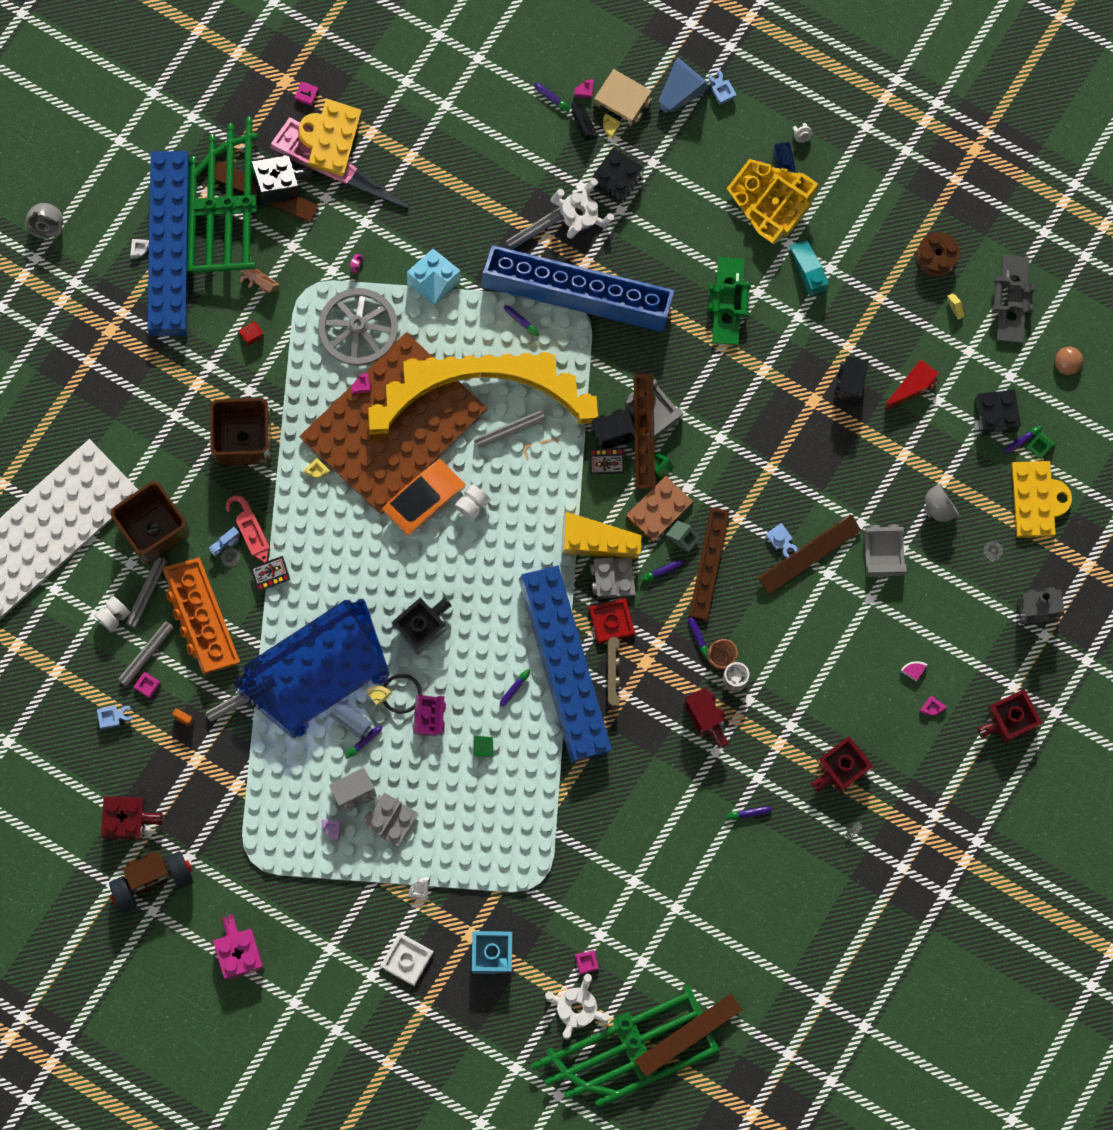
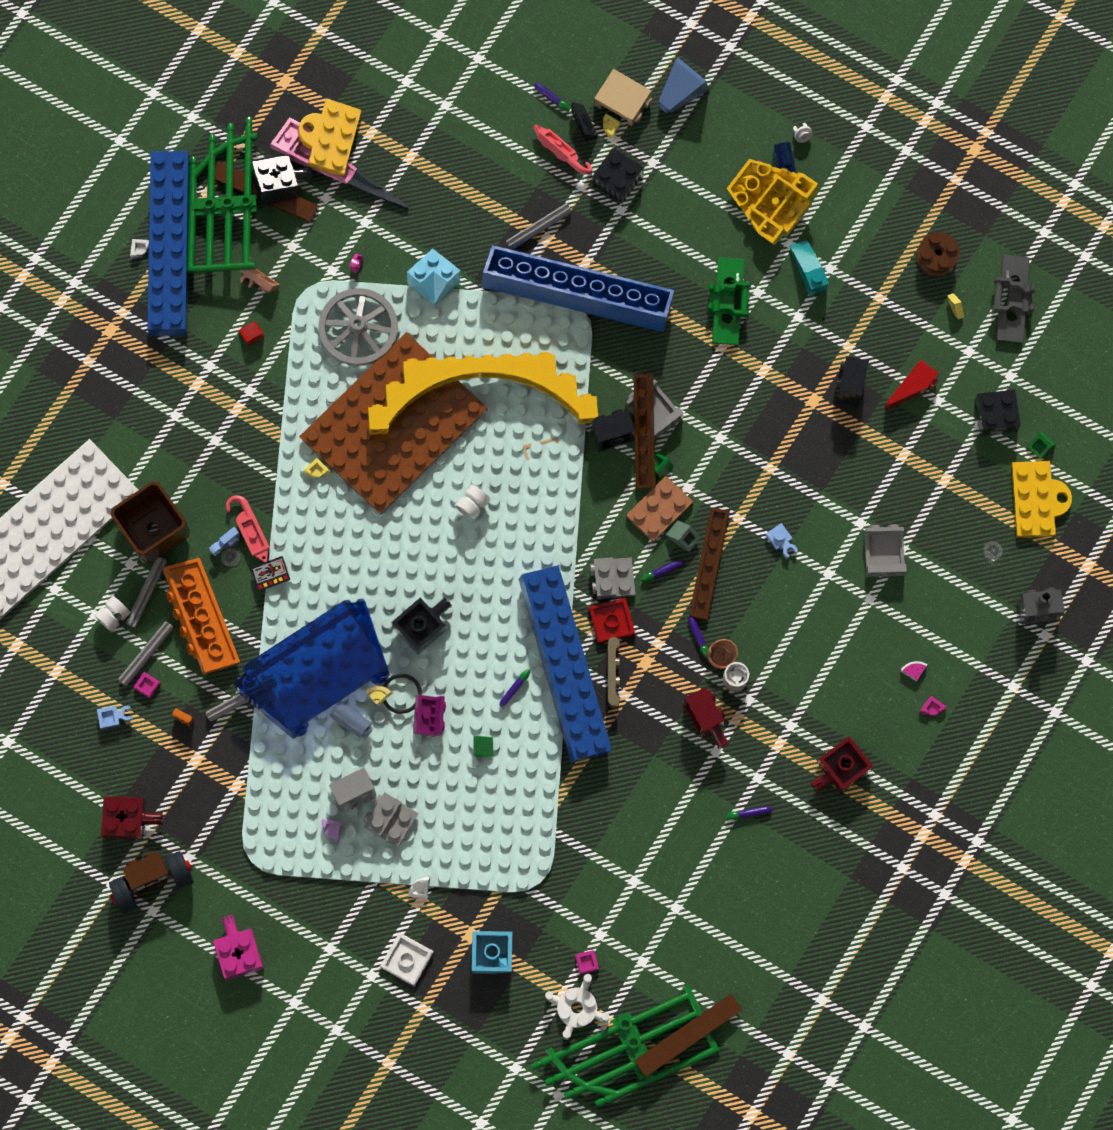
(44, 220): light grey cylinder -> none
(237, 417): reddish brown plate -> none
(306, 93): dark pink tile -> none
(361, 384): dark pink tile -> none
(363, 742): dark purple piece -> none
(423, 497): orange slope -> none
(509, 429): light grey axle -> none
(521, 320): dark purple piece -> none
(560, 149): none -> coral plate
(583, 202): white plate -> none
(584, 90): dark pink tile -> none
(593, 538): yellow wedge -> none
(606, 461): piece -> none
(722, 90): light blue plate -> none
(809, 554): reddish brown tile -> none
(855, 828): clear tile -> none
(939, 505): light grey cylinder -> none
(1004, 724): dark red brick -> none
(1023, 439): dark purple piece -> none
(1068, 360): nougat hair -> none

